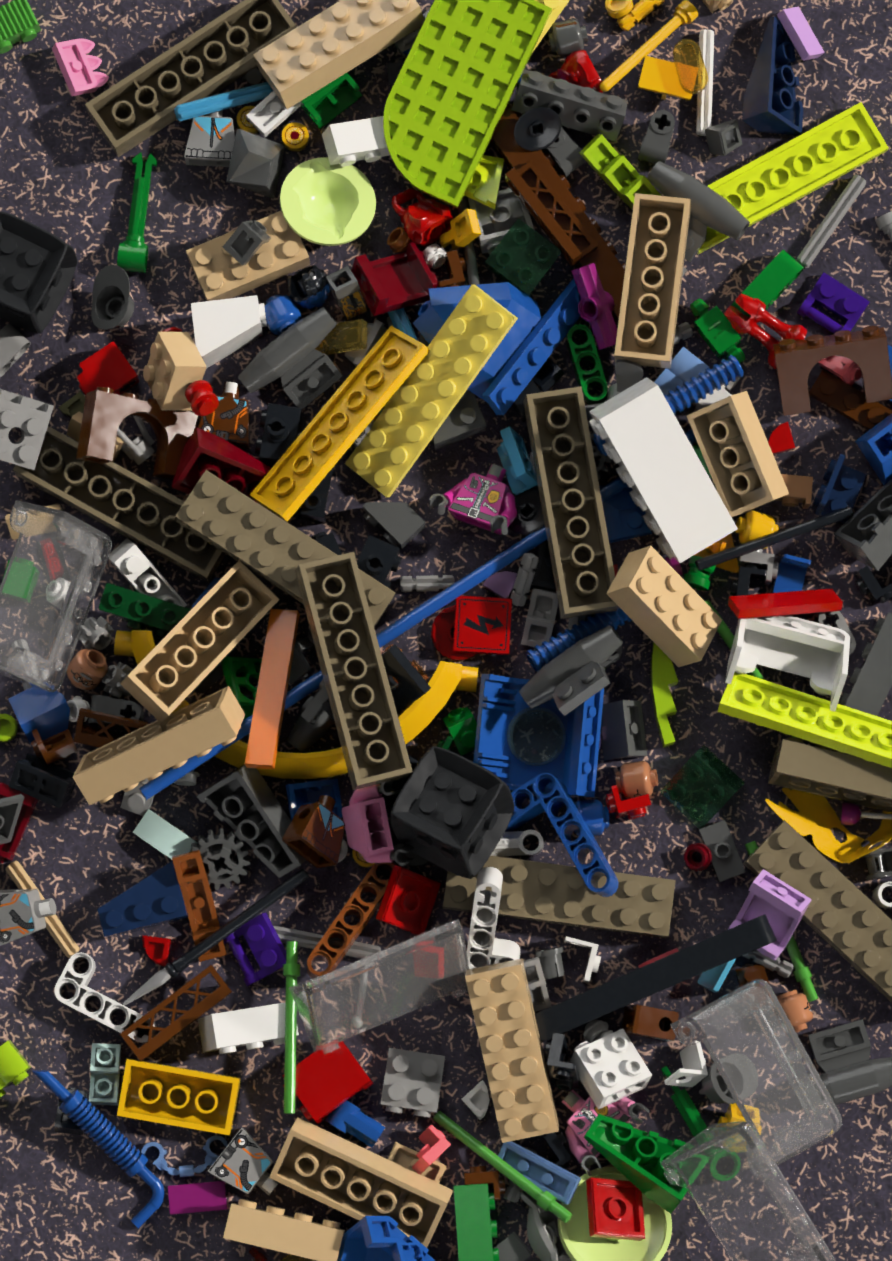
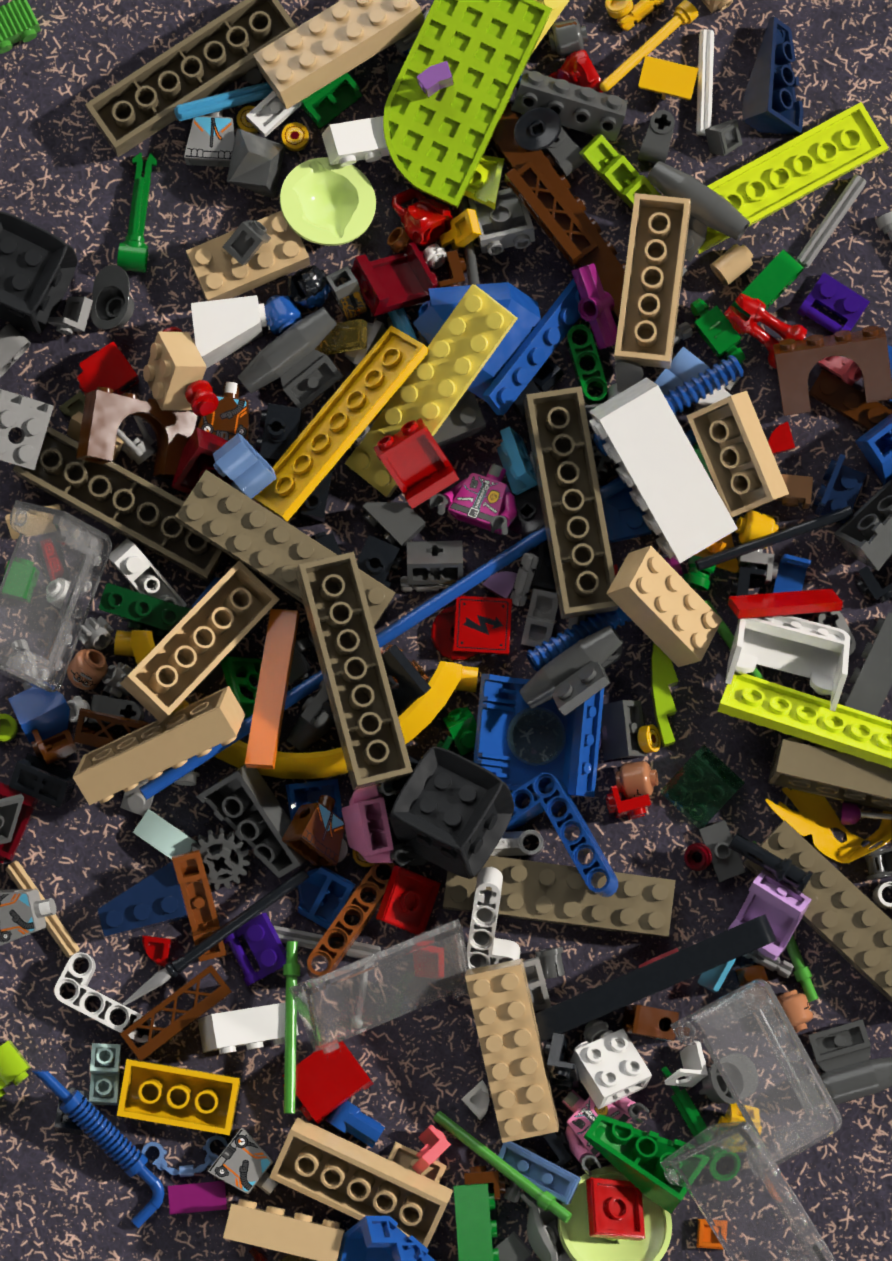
(74, 317): none -> light grey bracket
(79, 67): bright pink plate -> none
(243, 466): none -> medium blue brick
(323, 896): none -> blue slope
(412, 1082): light grey plate -> none
(416, 462): none -> red panel
(434, 562): none -> dark grey brick
(435, 78): none -> medium lavender piece
(522, 257): clear green bracket -> none
(593, 961): white bracket -> none
(594, 815): blue head -> none
(649, 738): none -> yellow tile
(690, 66): clear yellow tile -> none
(706, 1237): none -> orange tile
(732, 264): none -> tan brick
(782, 869): none -> black pin
(800, 33): lavender tile -> none

